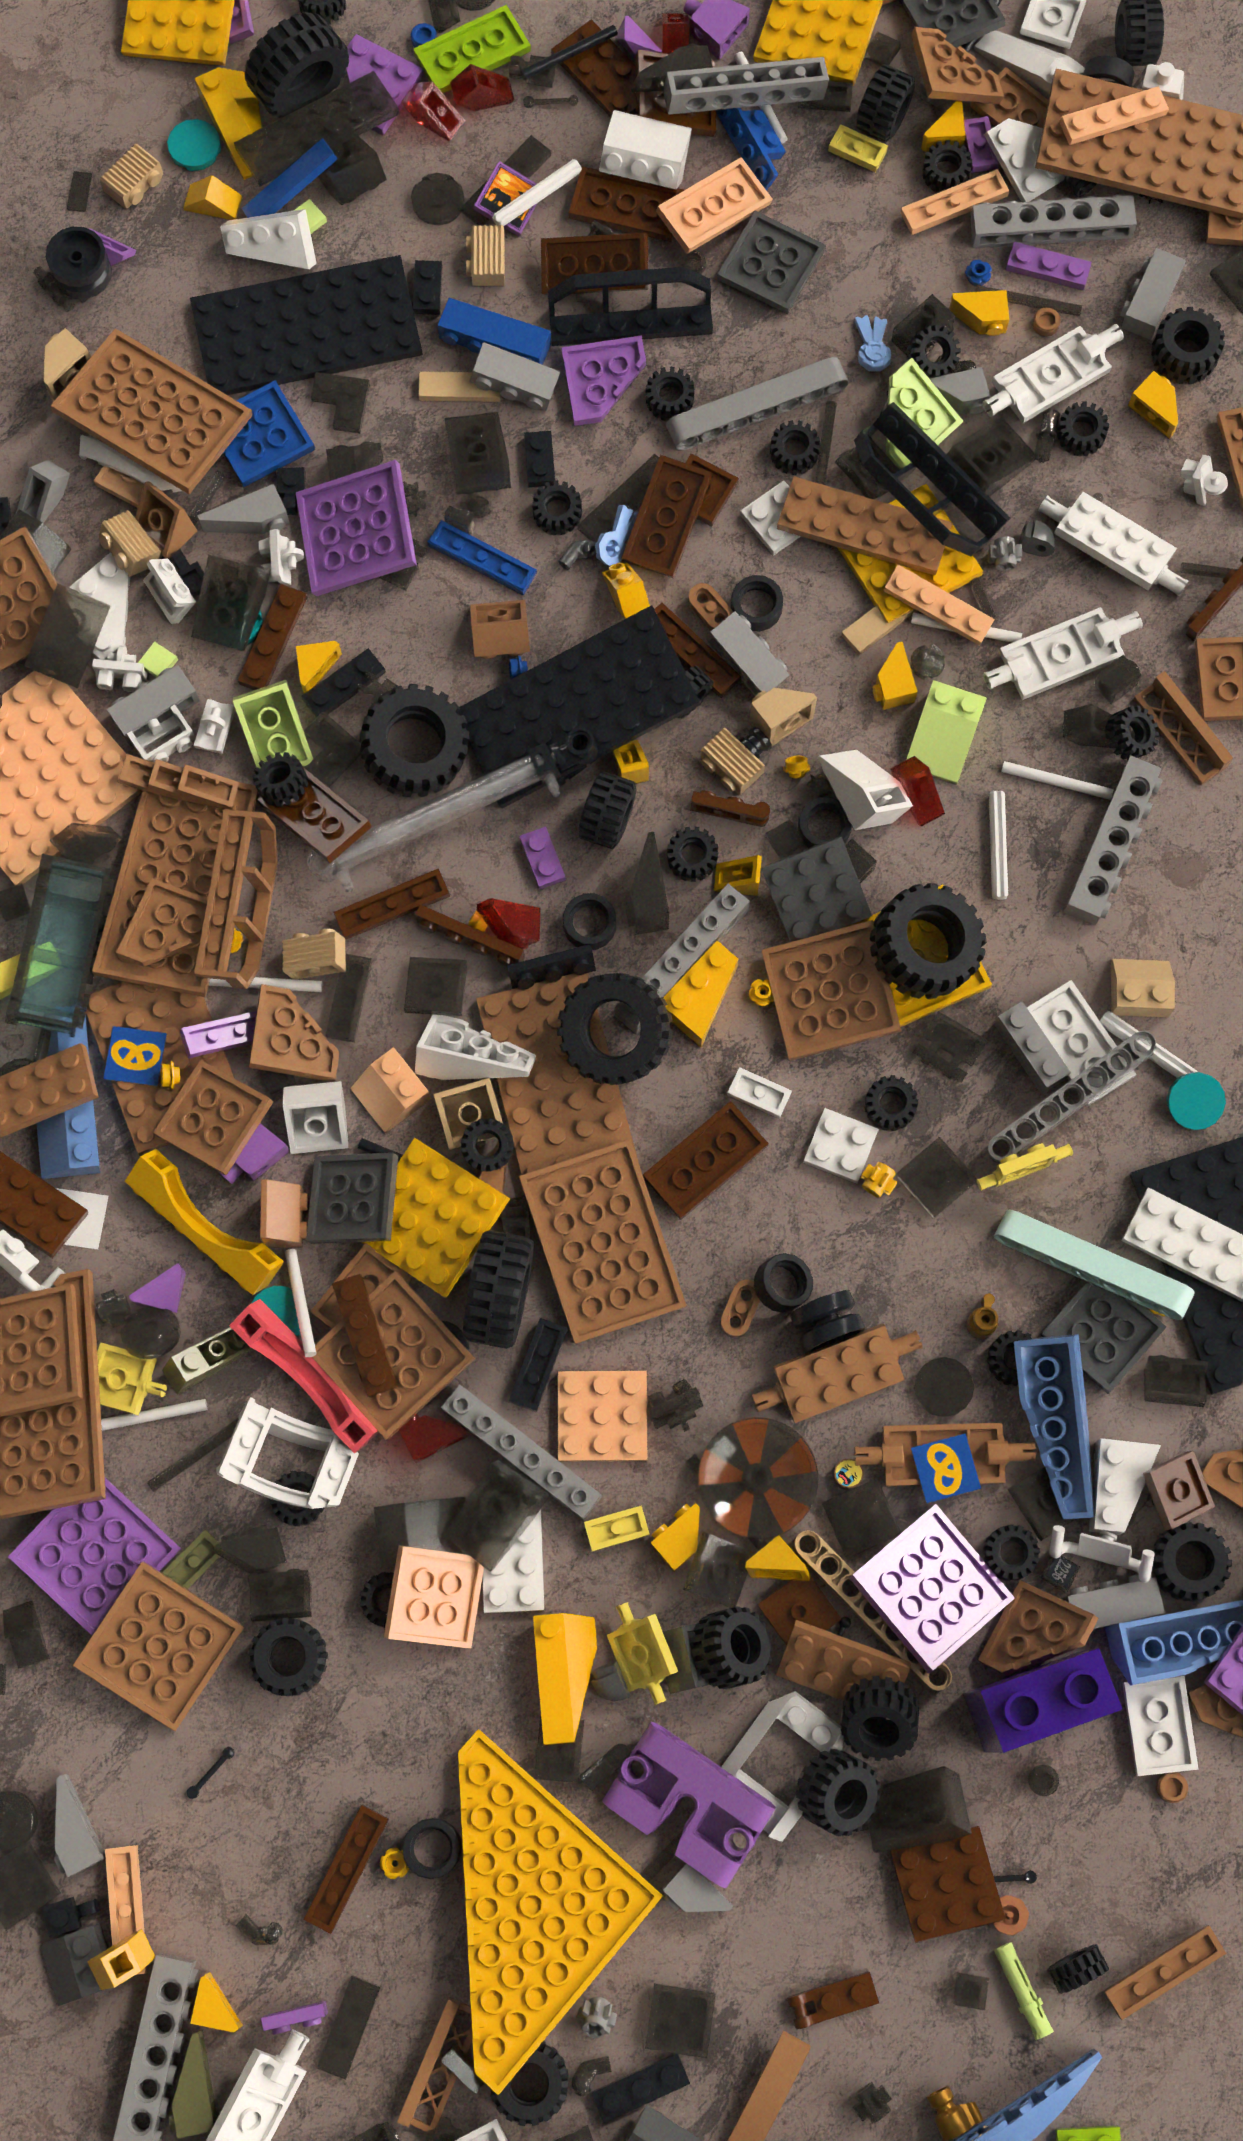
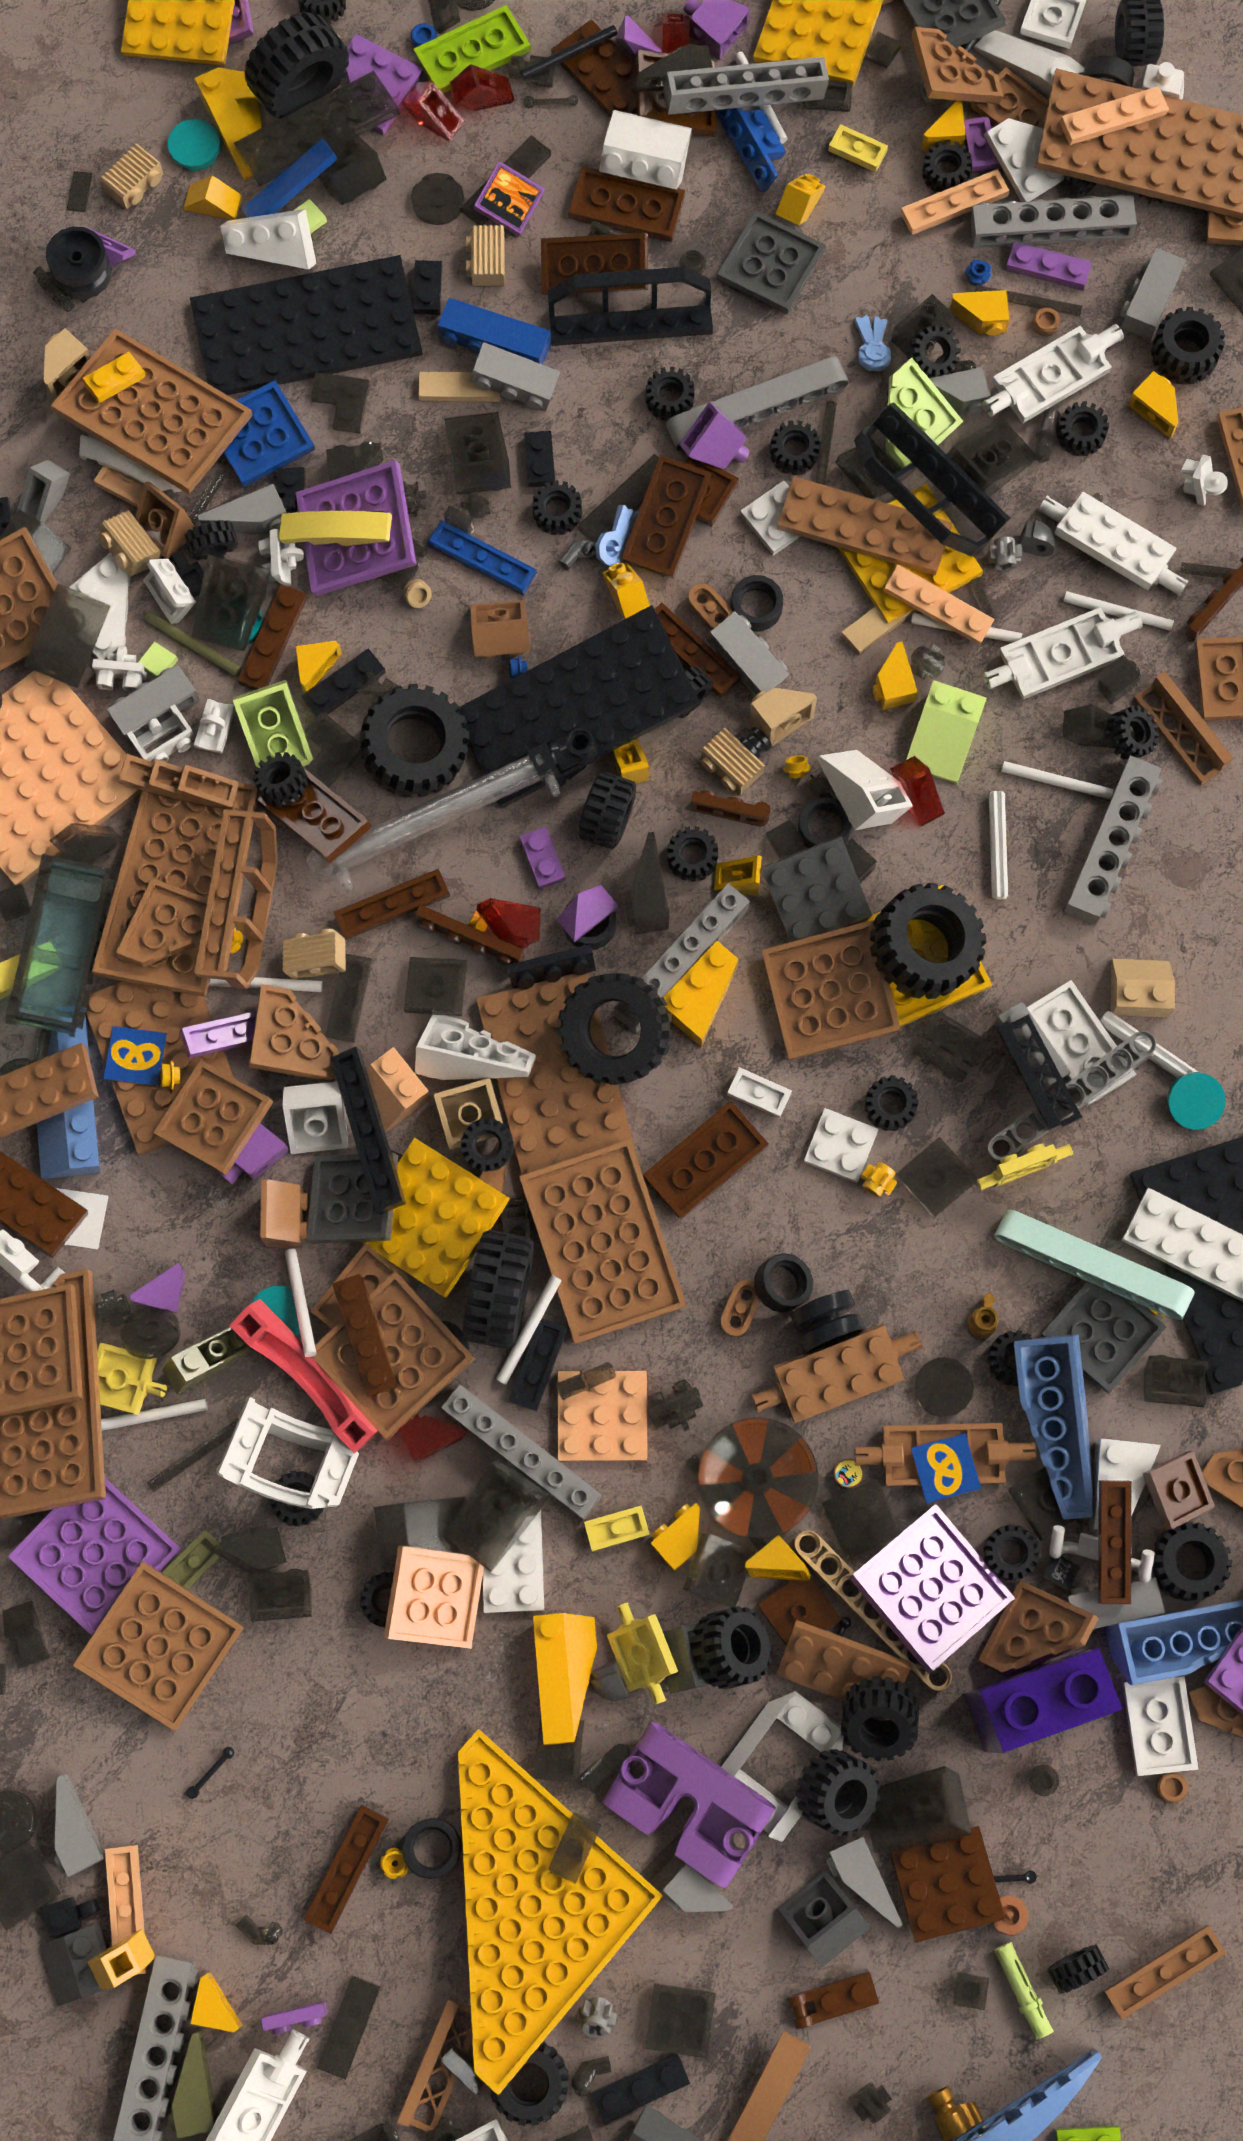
(113, 377): none -> yellow plate
(160, 1185): yellow arch -> none
(192, 643): none -> olive bar
(211, 539): none -> black tyre
(262, 1650): black tyre -> none
(338, 527): none -> light yellow slope
(368, 1130): none -> black plate
(417, 593): none -> tan tile
(528, 1329): none -> white bar
(537, 193): white axle -> none
(574, 1847): none -> clear smoke plate
(586, 912): none -> medium lavender slope
(586, 1380): none -> clear smoke axle
(600, 375): medium lavender plate -> none
(714, 205): light nougat plate -> none
(715, 439): none -> medium lavender torso
(757, 997): yellow plate -> none
(800, 198): none -> yellow slope
(824, 1918): none -> dark grey slope
(859, 1872): none -> light grey slope
(885, 102): black tyre -> none
(1028, 1074): none -> black fence
(1114, 1542): none -> reddish brown plate
(1116, 610): none -> white bar

